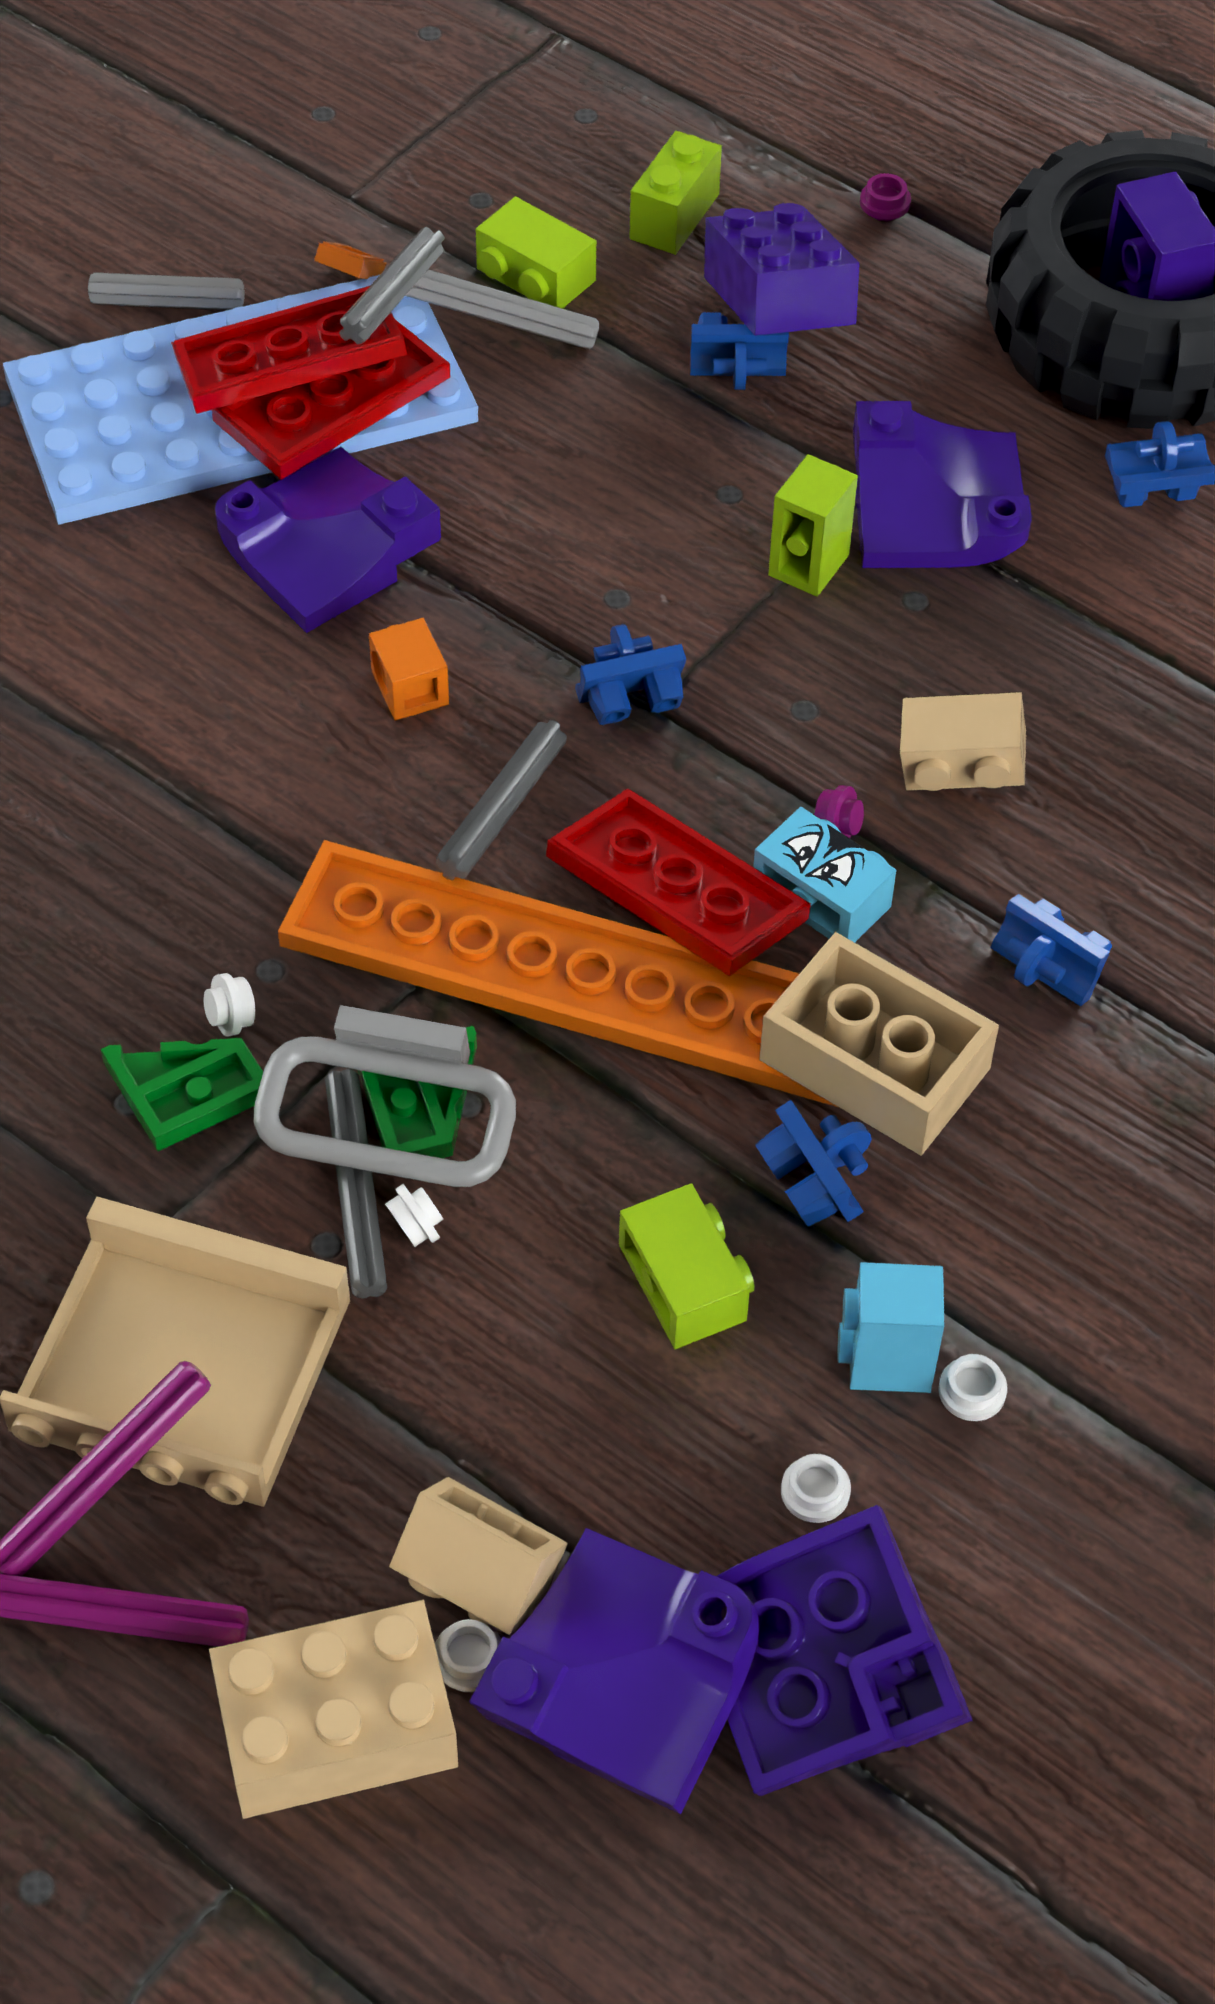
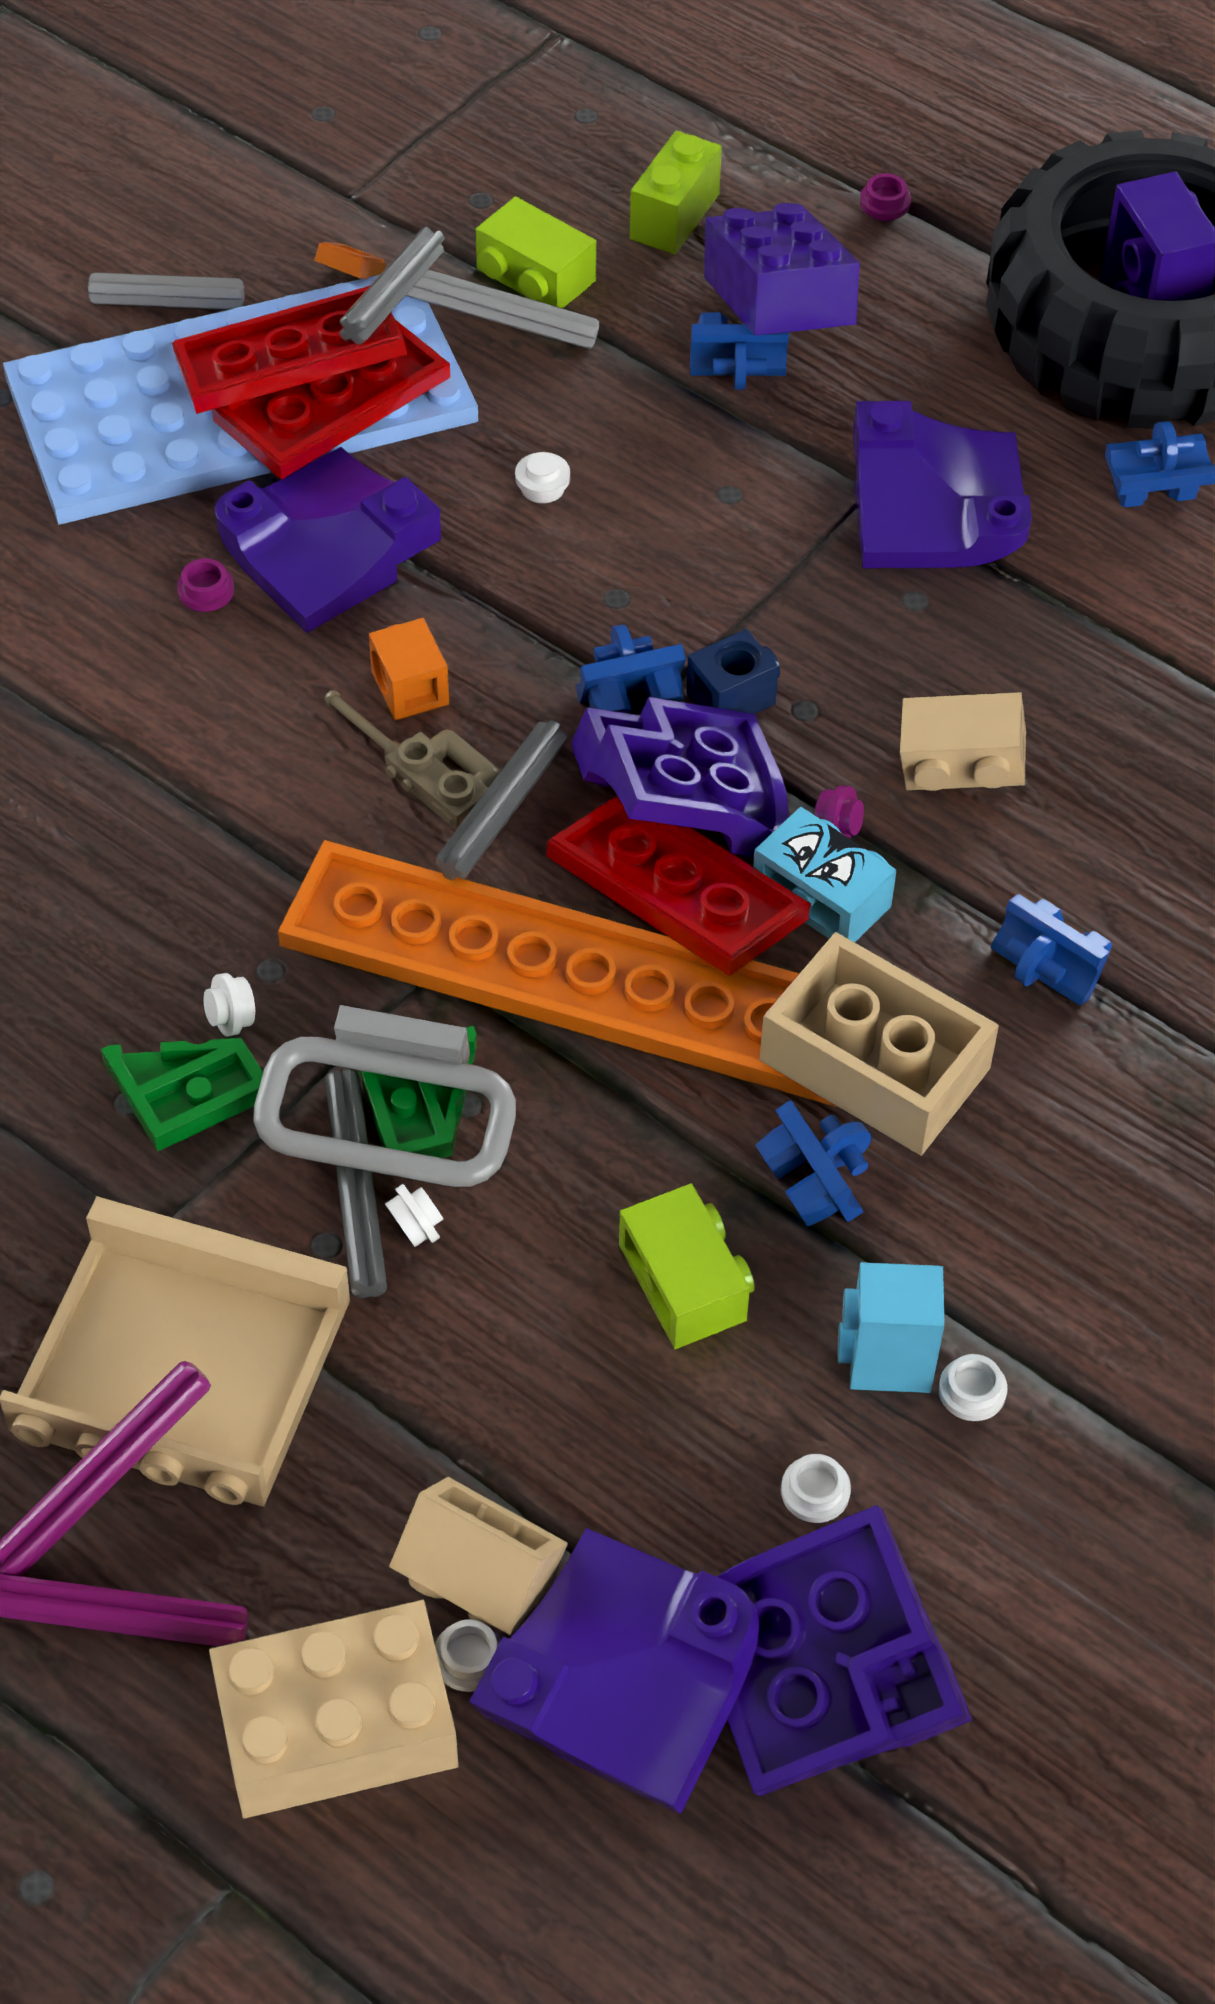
(205, 585): none -> magenta plate
(420, 766): none -> dark tan piece
(542, 477): none -> white plate
(687, 768): none -> dark purple slope
(733, 674): none -> dark blue brick
(812, 525): lime brick -> none

